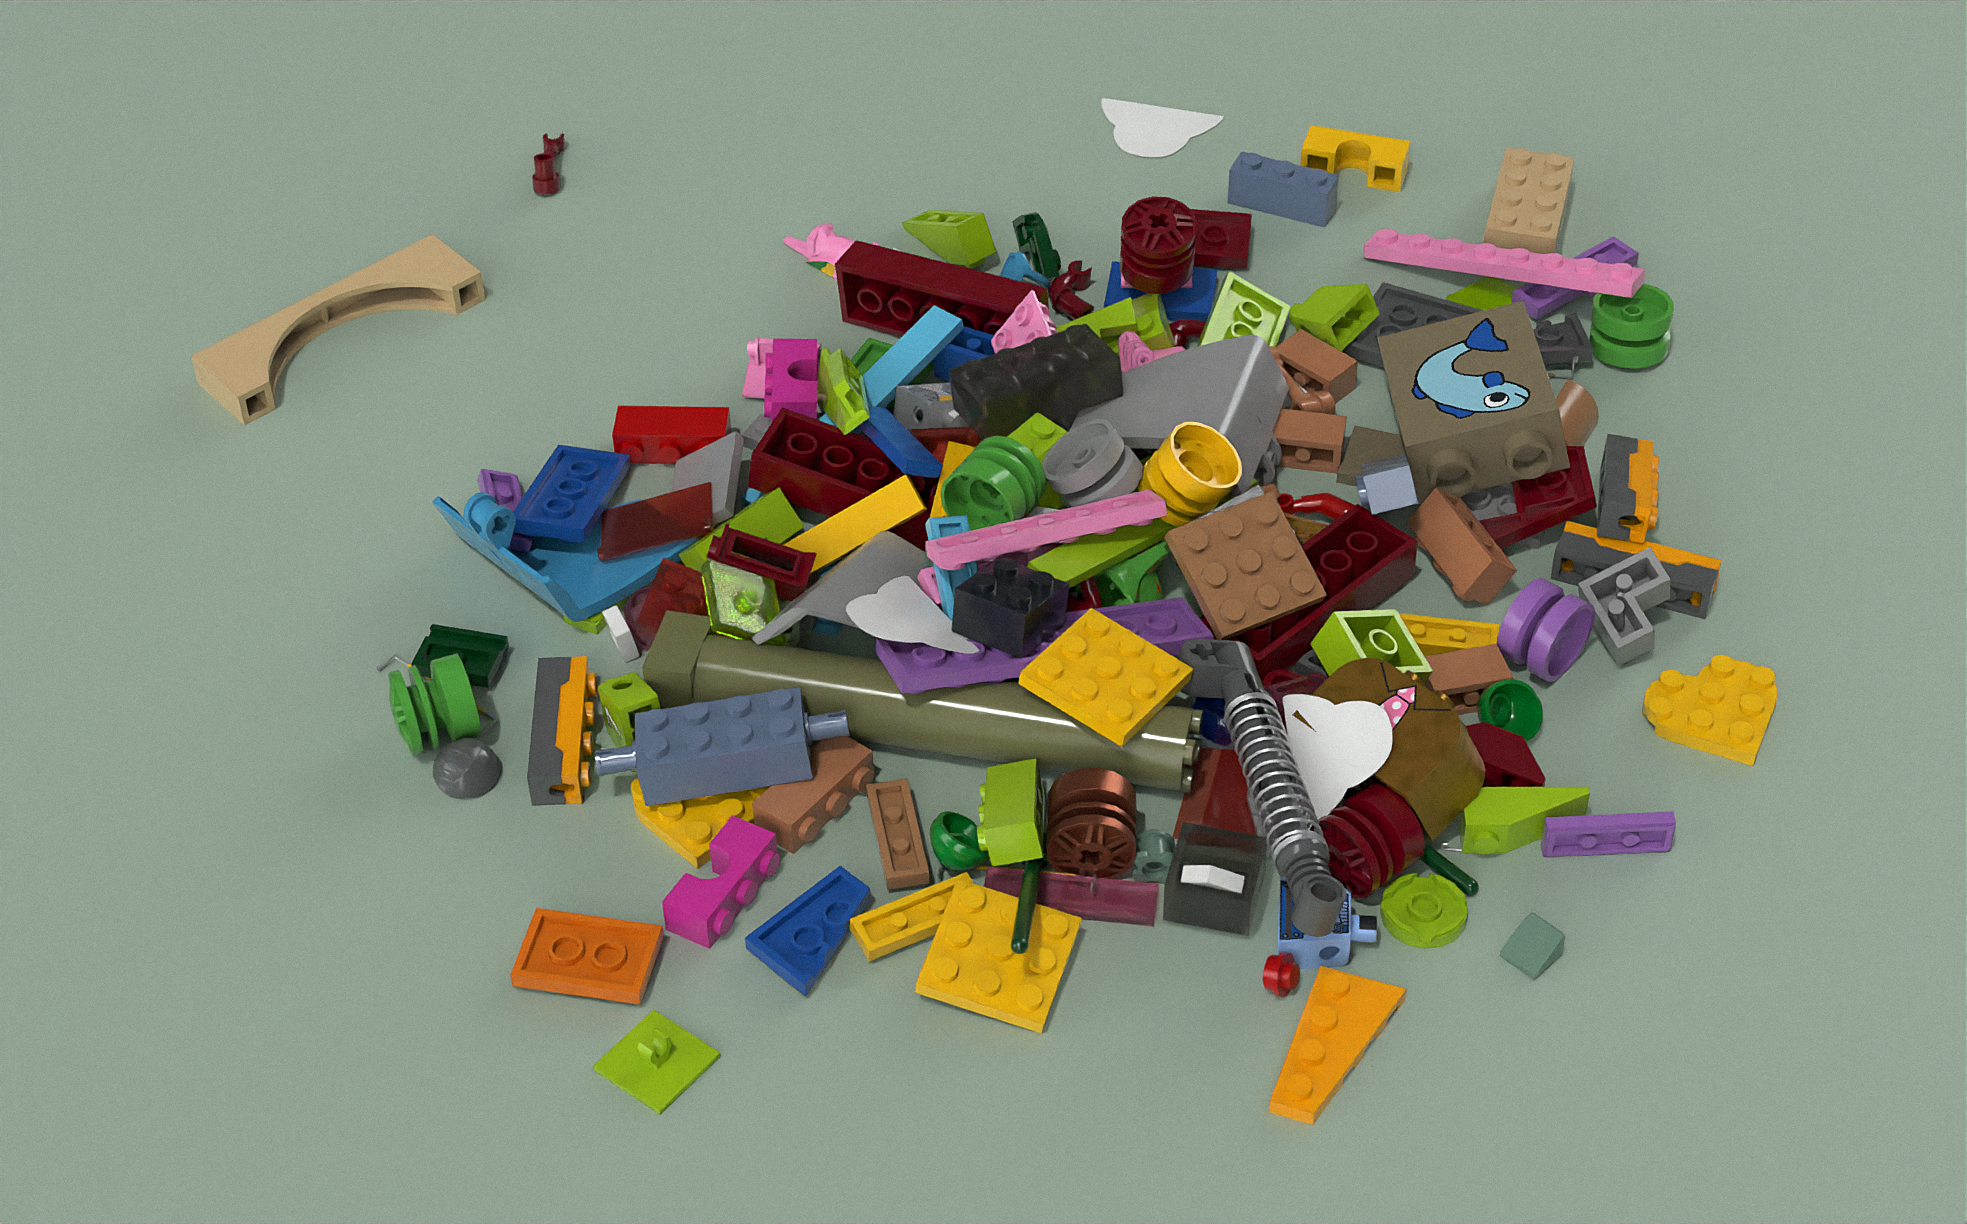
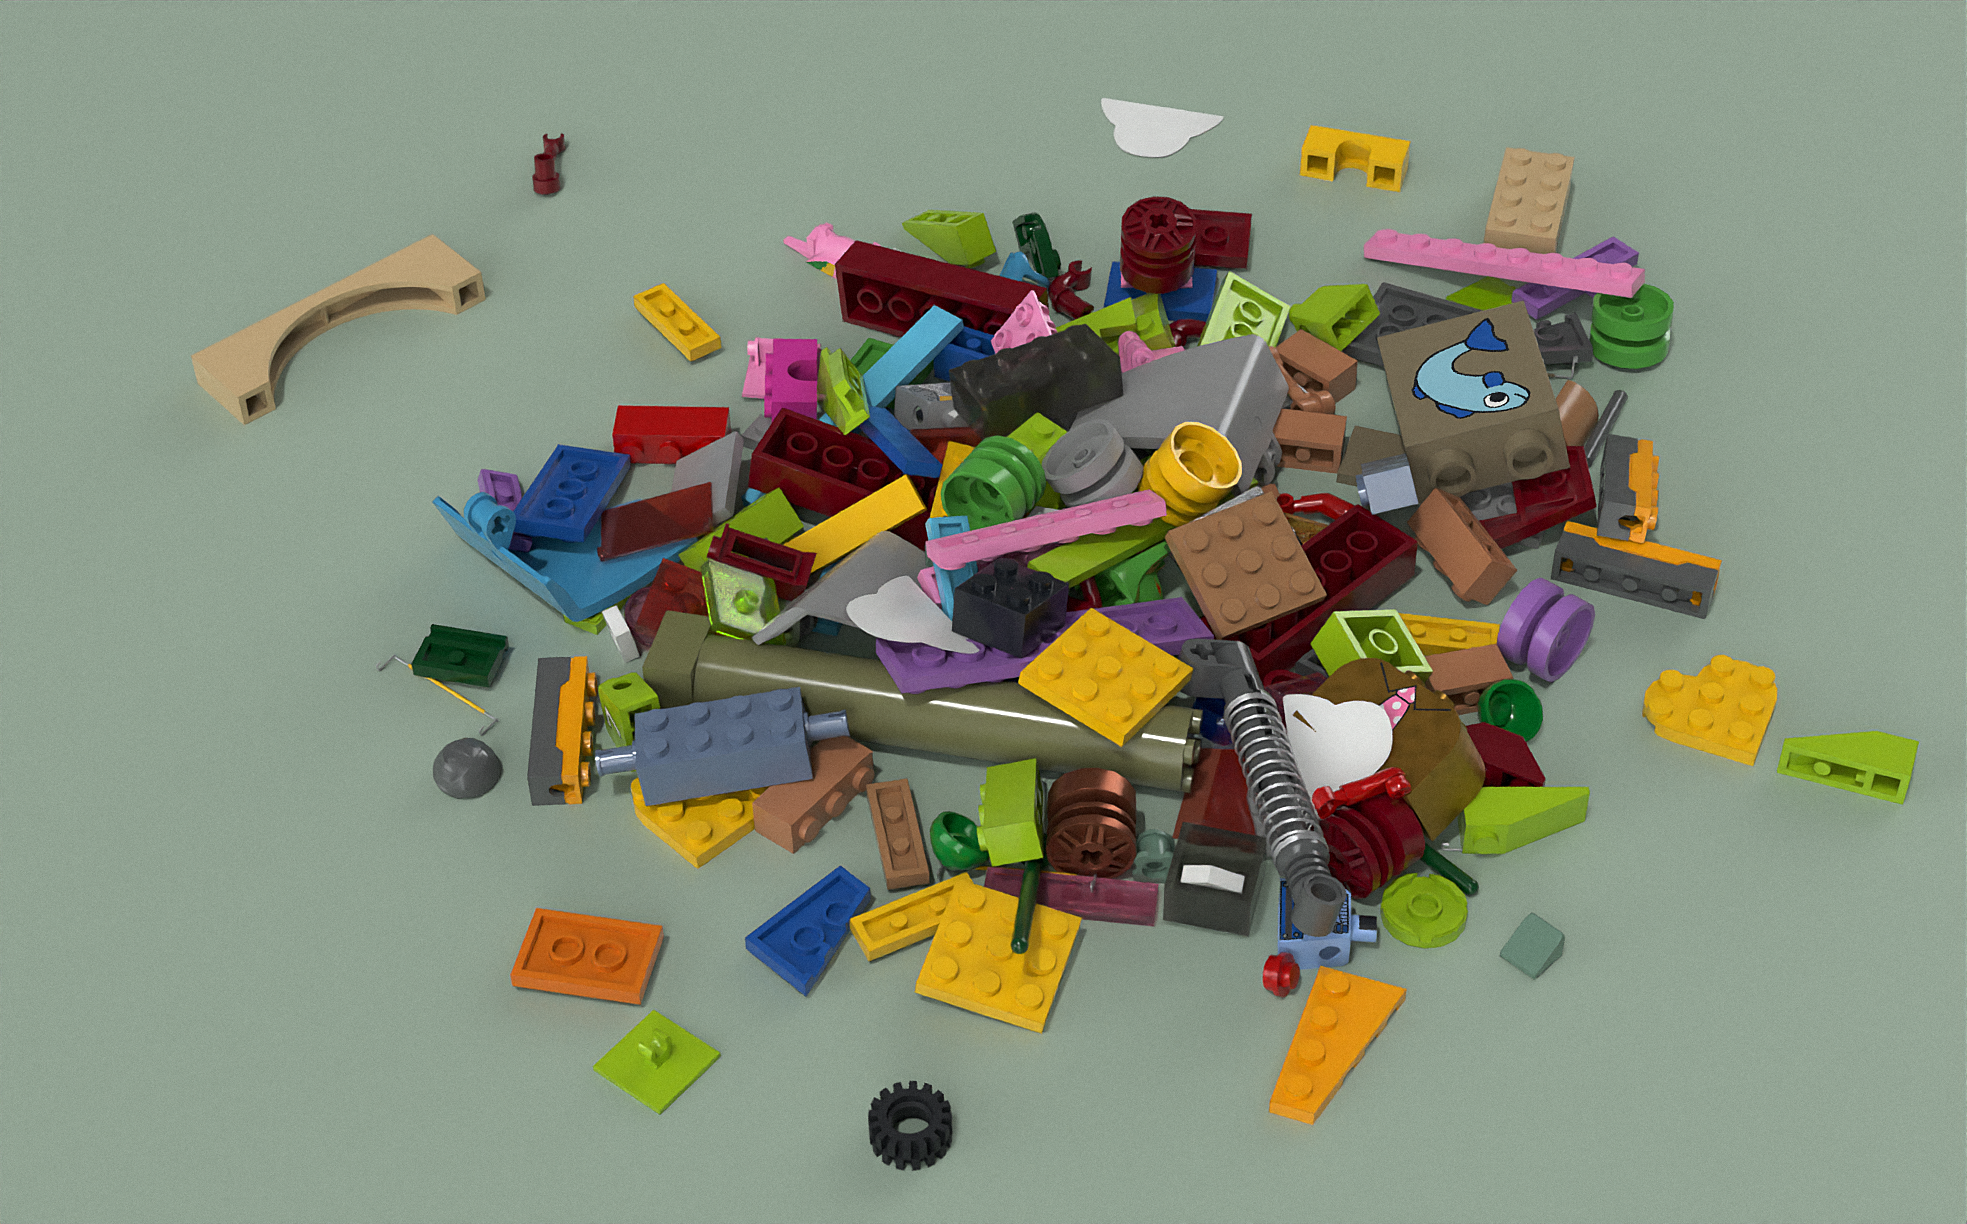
(434, 704): bright green wheel -> none
(677, 322): none -> yellow plate
(707, 907): dark pink arch -> none
(910, 1146): none -> black tyre
(1283, 189): sand blue brick -> none
(1390, 780): none -> red arm
(1604, 425): none -> dark grey bar
(1608, 834): medium lavender tile -> none
(1619, 602): light grey brick -> none
(1856, 762): none -> lime slope

